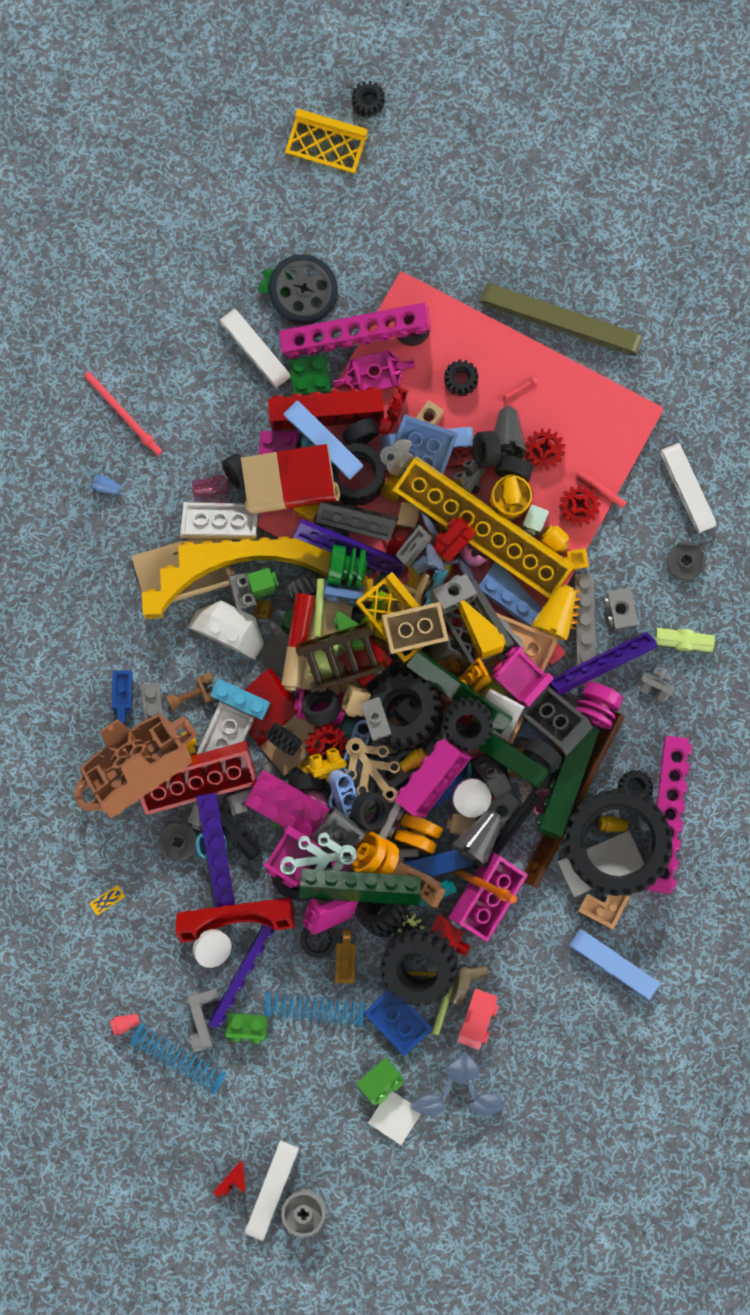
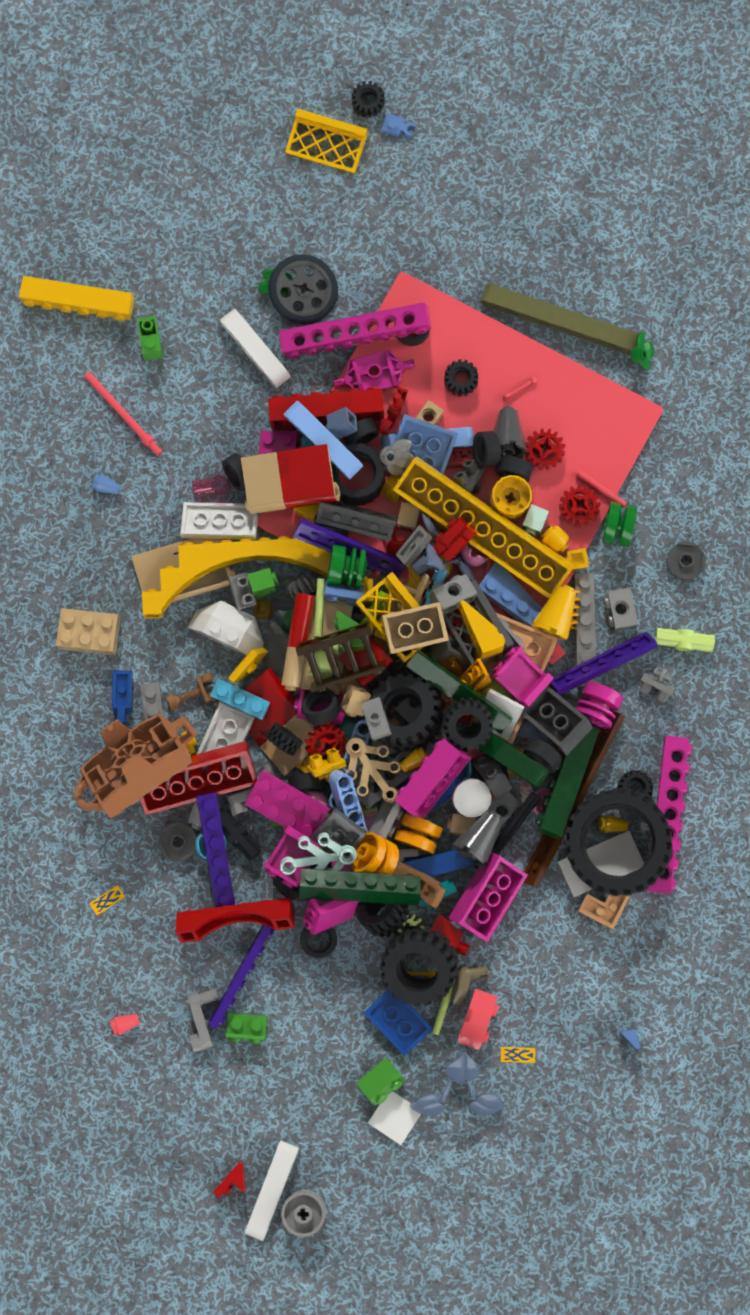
(76, 297): none -> yellow brick
(88, 631): none -> tan brick
(150, 338): none -> bright green slope
(212, 948): white tile -> none
(218, 1080): dark azure piece -> none
(248, 664): none -> yellow plate
(310, 375): green plate -> none
(341, 423): none -> sand blue brick
(345, 960): pearl gold plate -> none
(359, 805): black tyre -> none
(360, 1016): dark azure piece -> none
(395, 125): none -> medium blue plate
(501, 893): orange bar -> none
(511, 490): yellow cone -> none
(517, 1054): none -> yellow sticker
(614, 964): light blue beam -> none
(616, 523): none -> green wheel
(632, 1037): none -> medium blue slope
(642, 351): none -> green plate
(688, 488): white beam -> none

